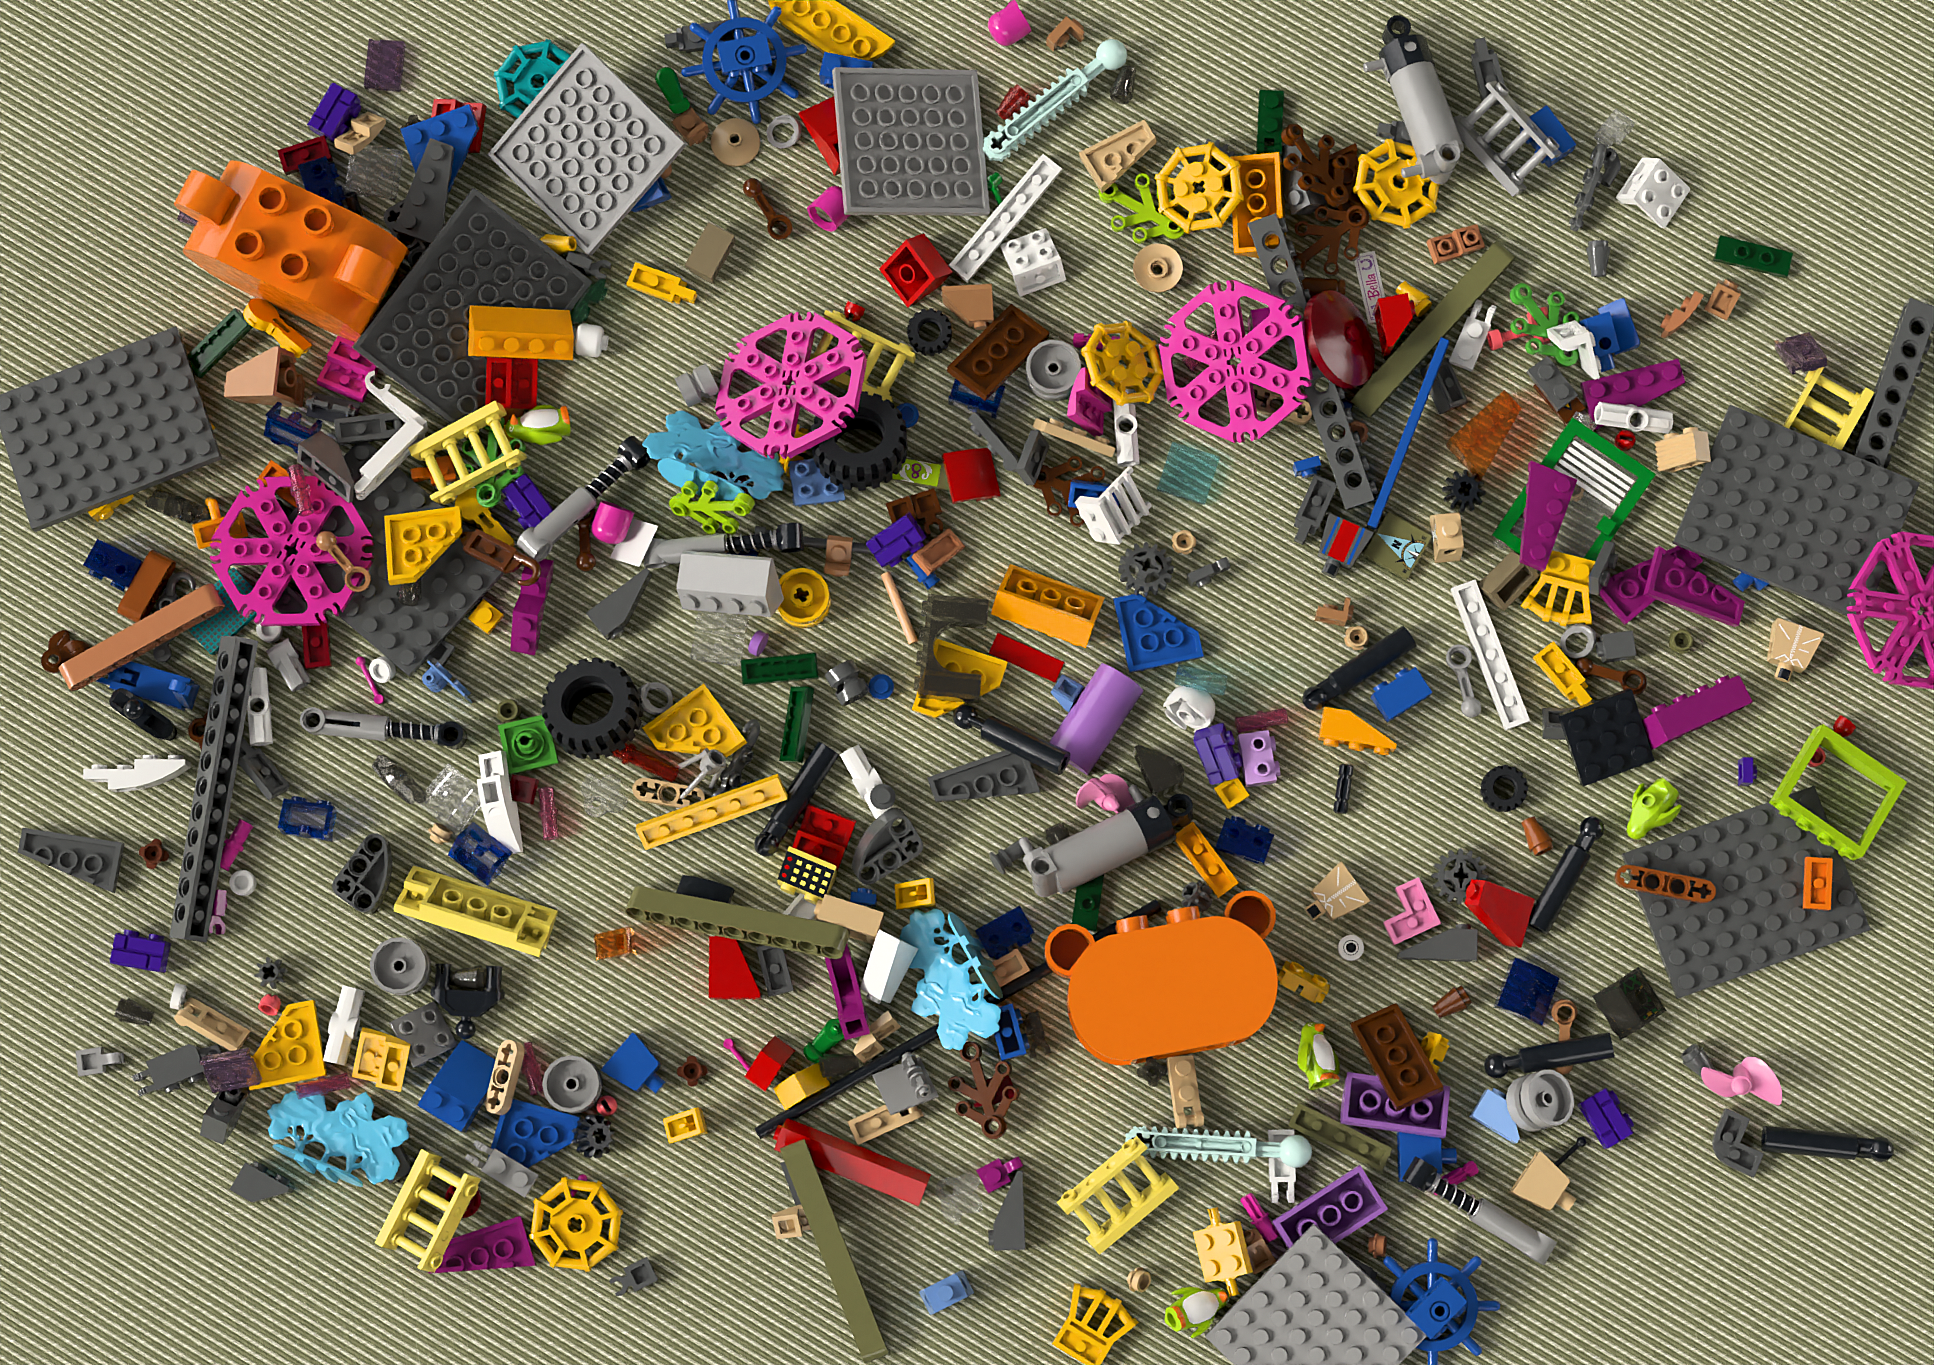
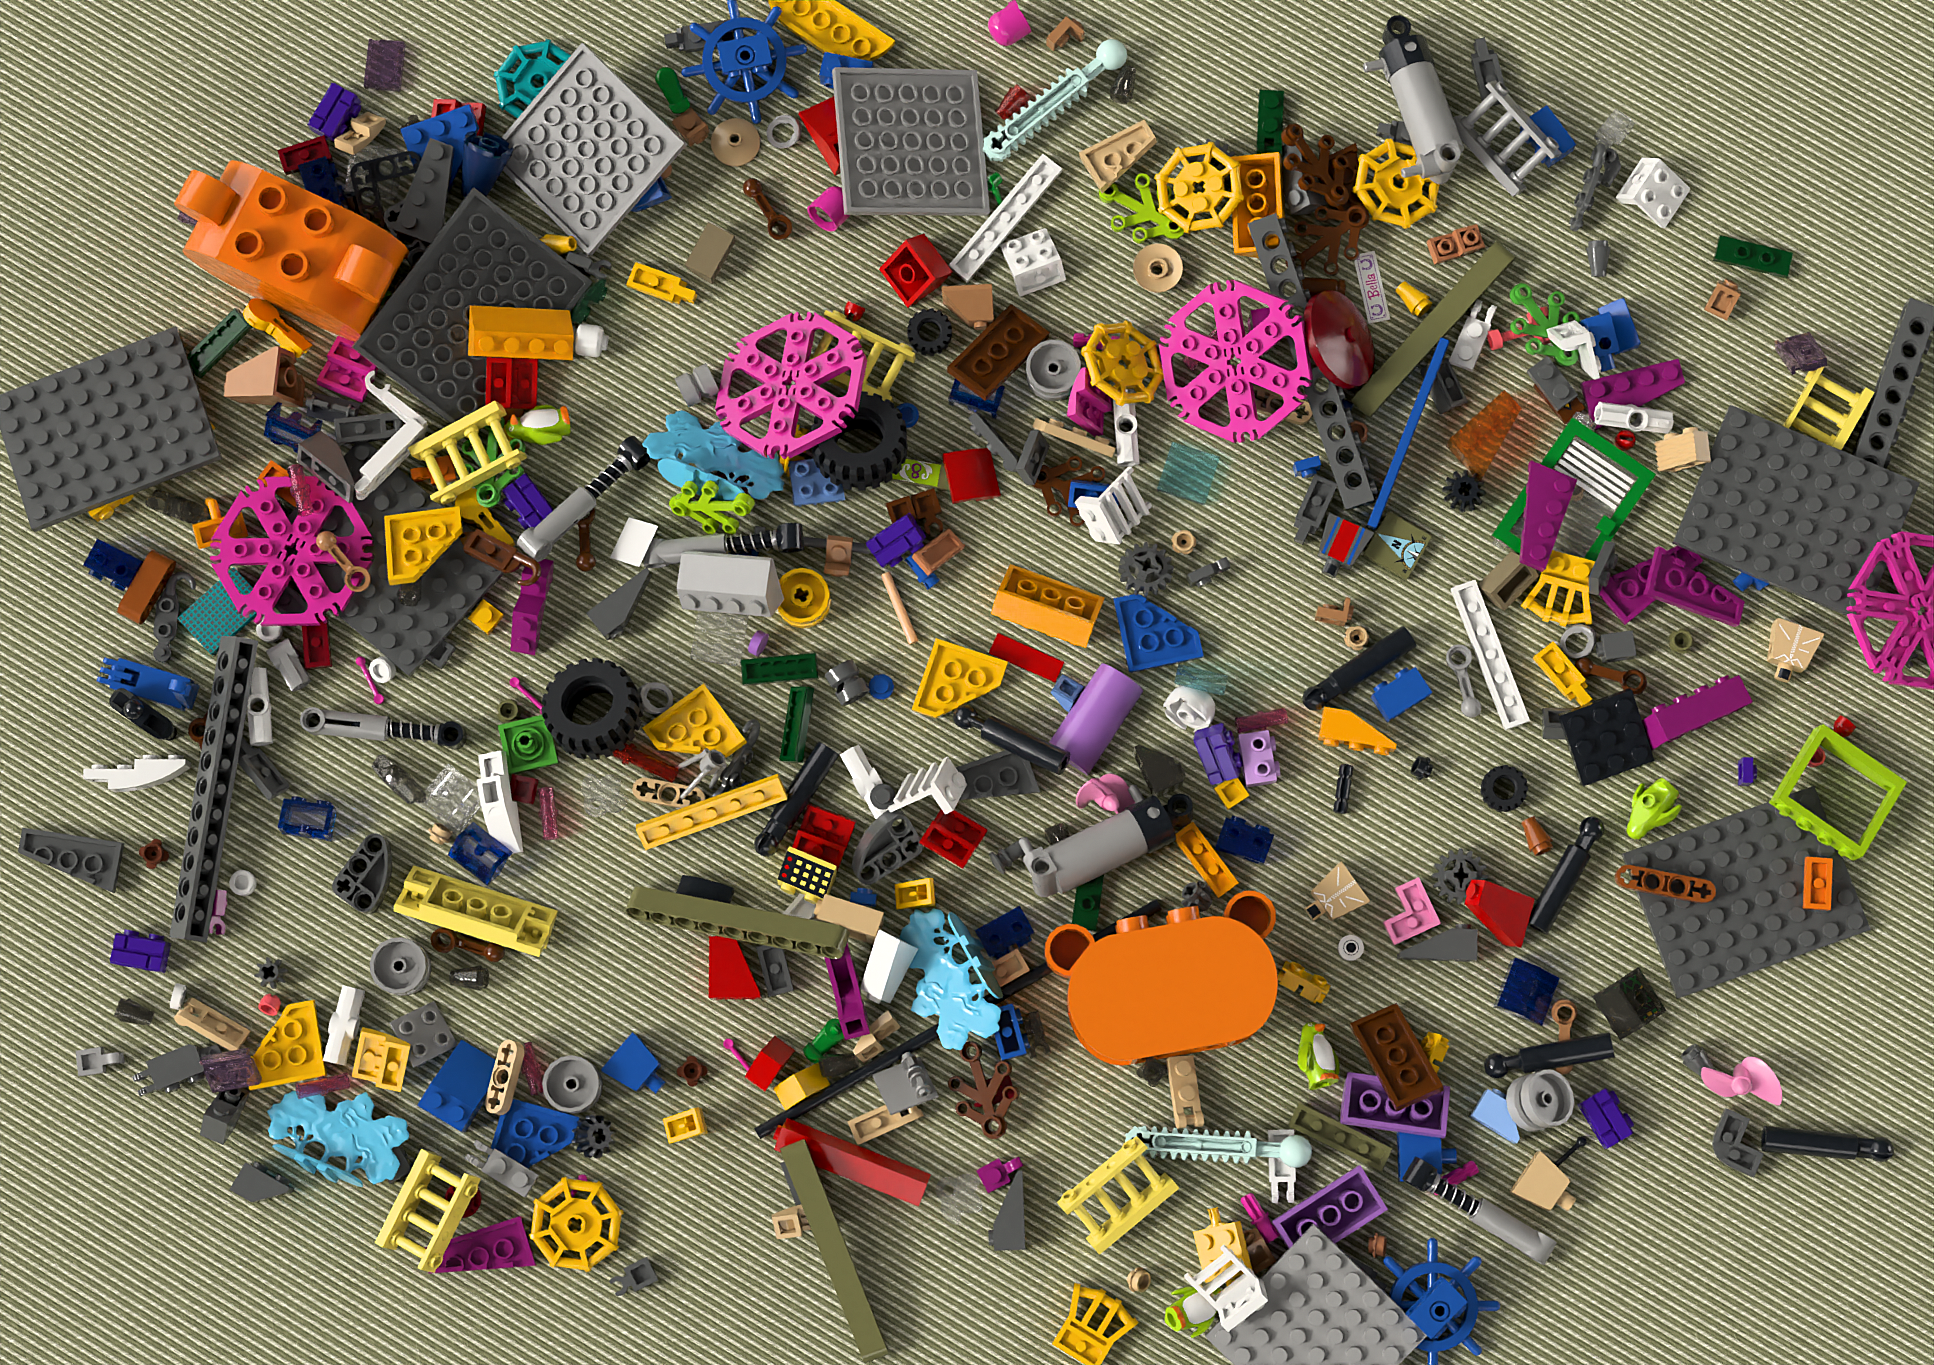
(63, 649): reddish brown plate -> none
(141, 637): nougat beam -> none
(235, 844): dark pink pin -> none
(375, 176): none -> black beam
(438, 677): medium blue hinge -> none
(467, 1003): black connector -> none
(483, 161): none -> dark blue cone
(492, 951): none -> reddish brown piece
(515, 683): none -> dark pink hinge
(610, 1101): coral hinge -> none
(611, 522): dark pink helmet -> none
(615, 944): clear orange slope -> none
(941, 781): none -> white plate
(942, 614): clear smoke arch -> none
(946, 1292): medium blue torso -> none
(953, 837): none -> red slope
(1238, 1298): none -> white plate
(1392, 320): red slope -> none
(1421, 768): none -> black plate
(1446, 536): tan torso -> none
(1452, 1002): reddish brown cone -> none
(1674, 321): nougat slope -> none

